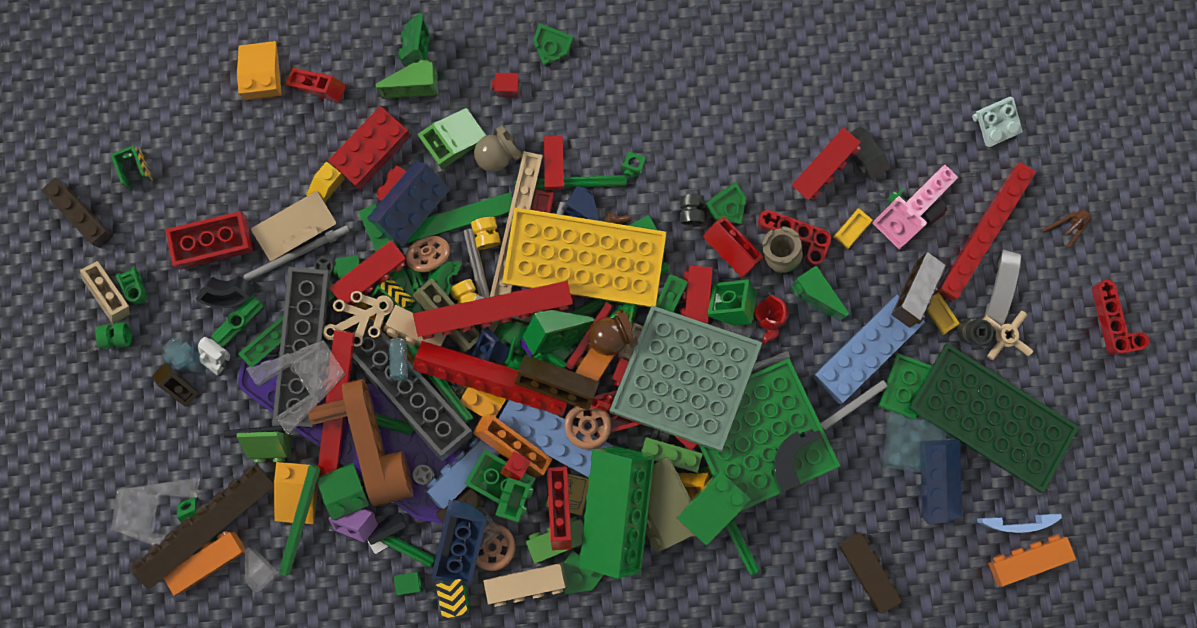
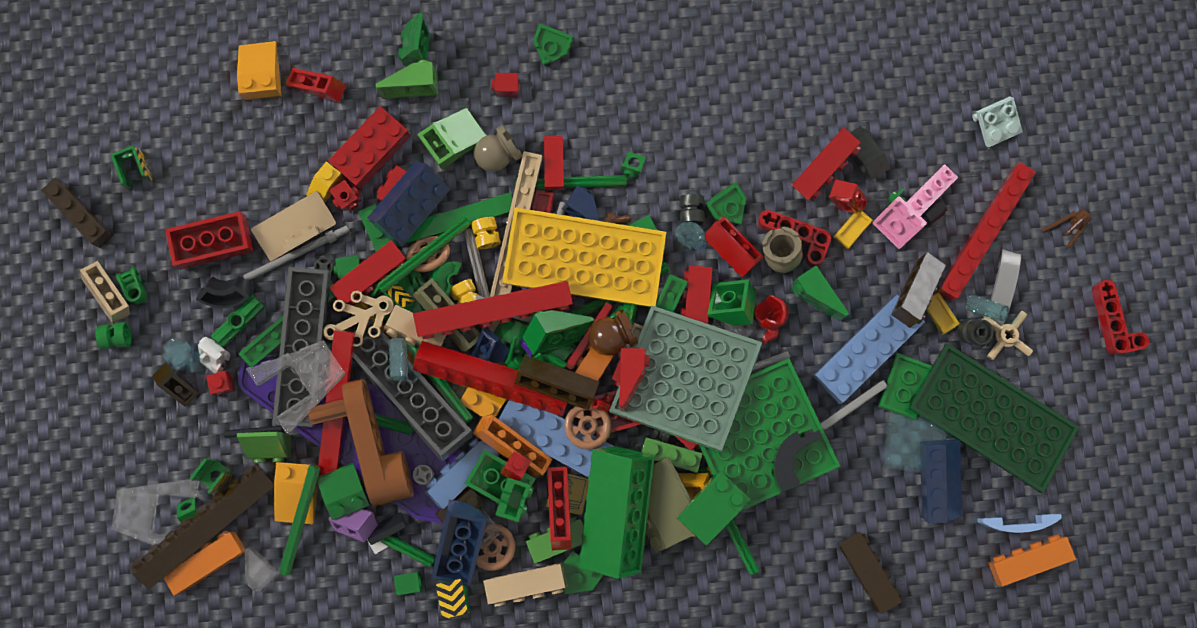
(204, 472): none -> green piece
(220, 383): none -> red brick
(341, 191): none -> red brick
(423, 254): none -> green axle
(631, 373): none -> red slope
(685, 229): none -> clear light blue gear
(848, 196): none -> red window
(987, 308): none -> clear light blue axle

